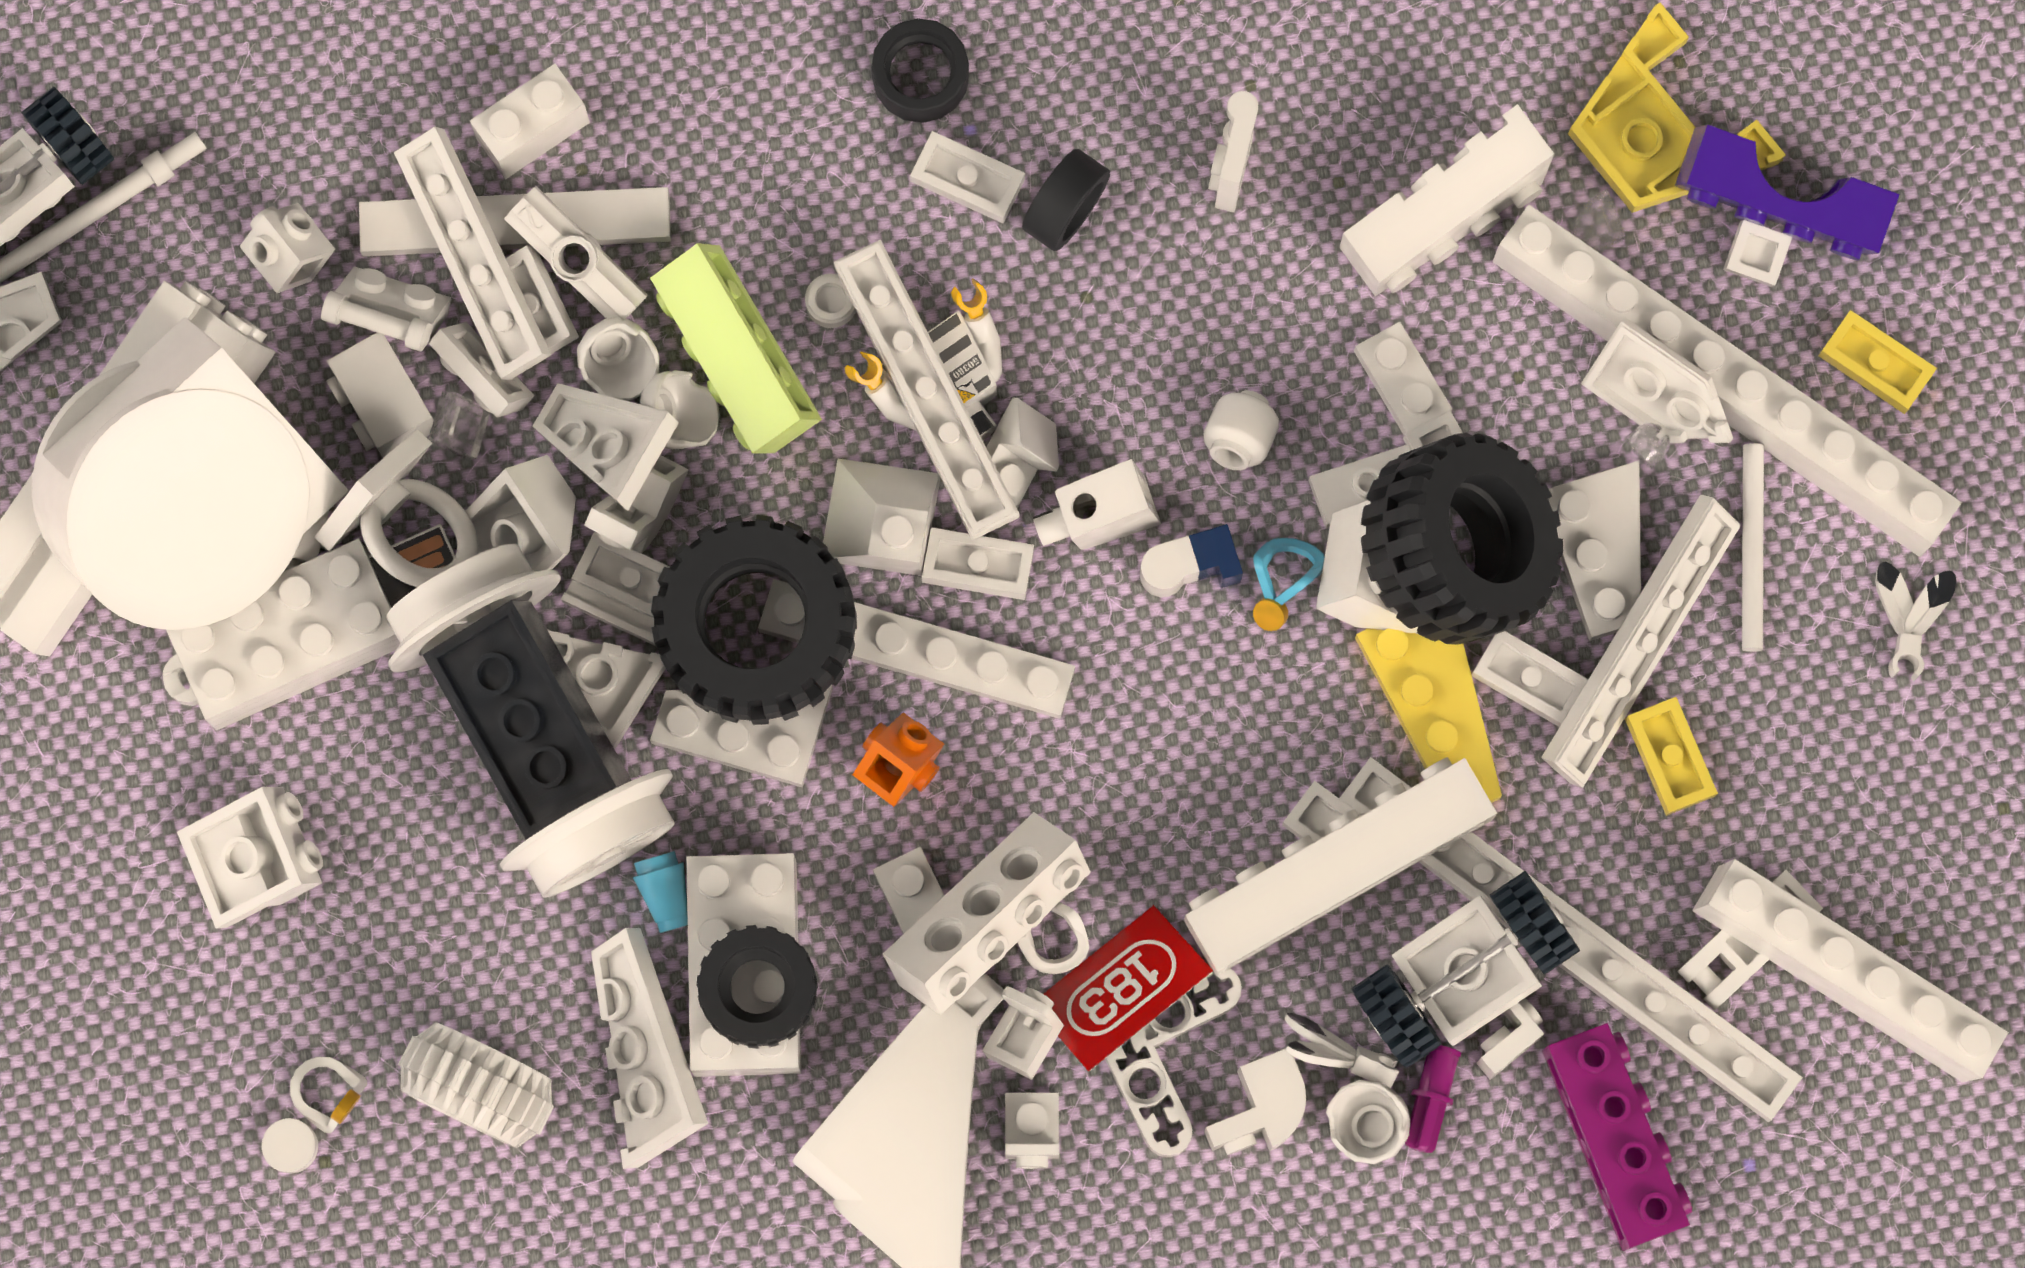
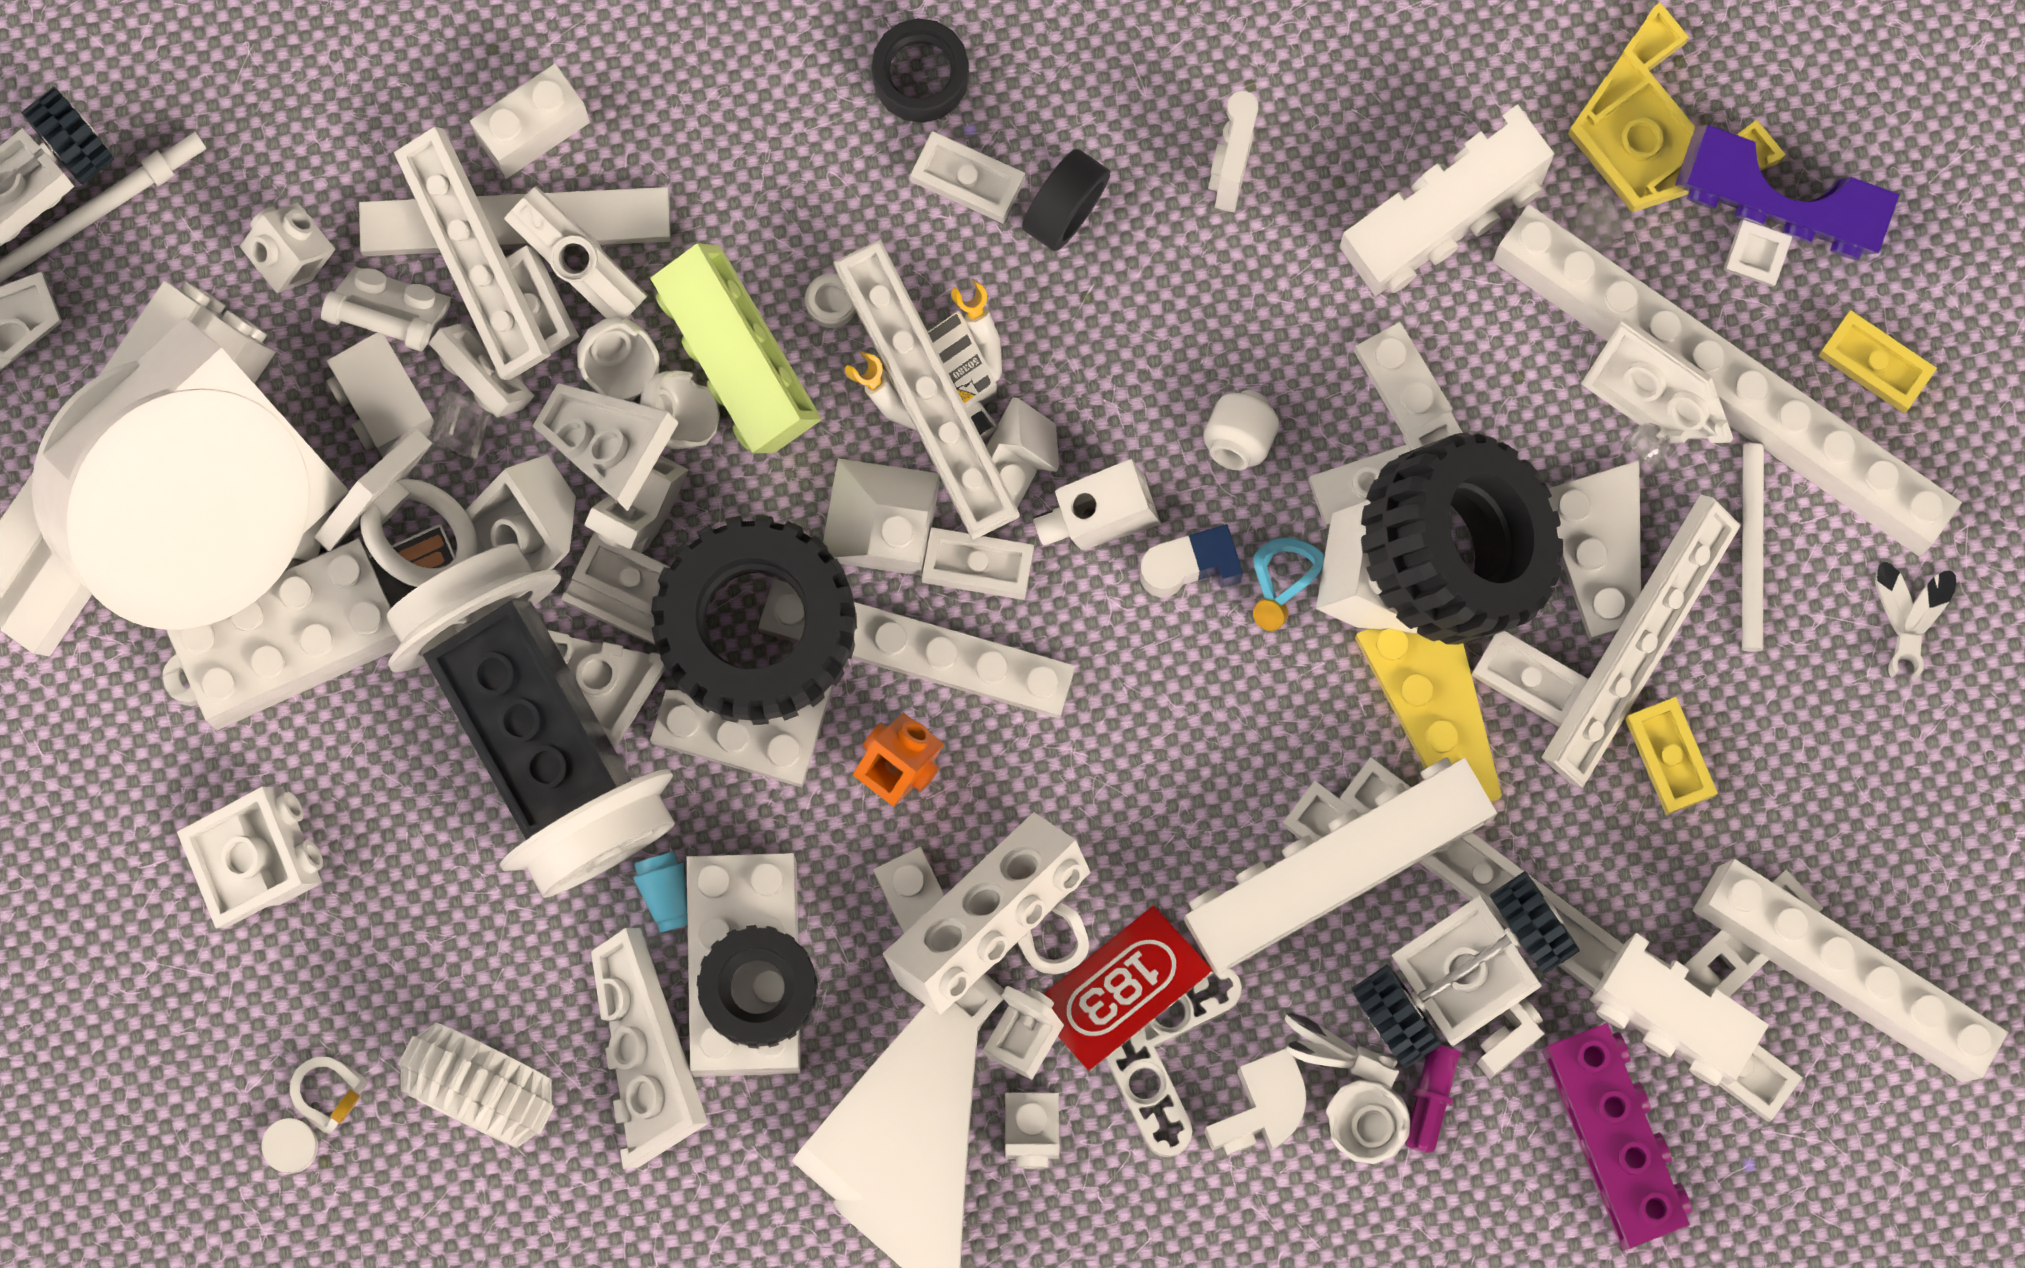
(1677, 1013): none -> white wedge

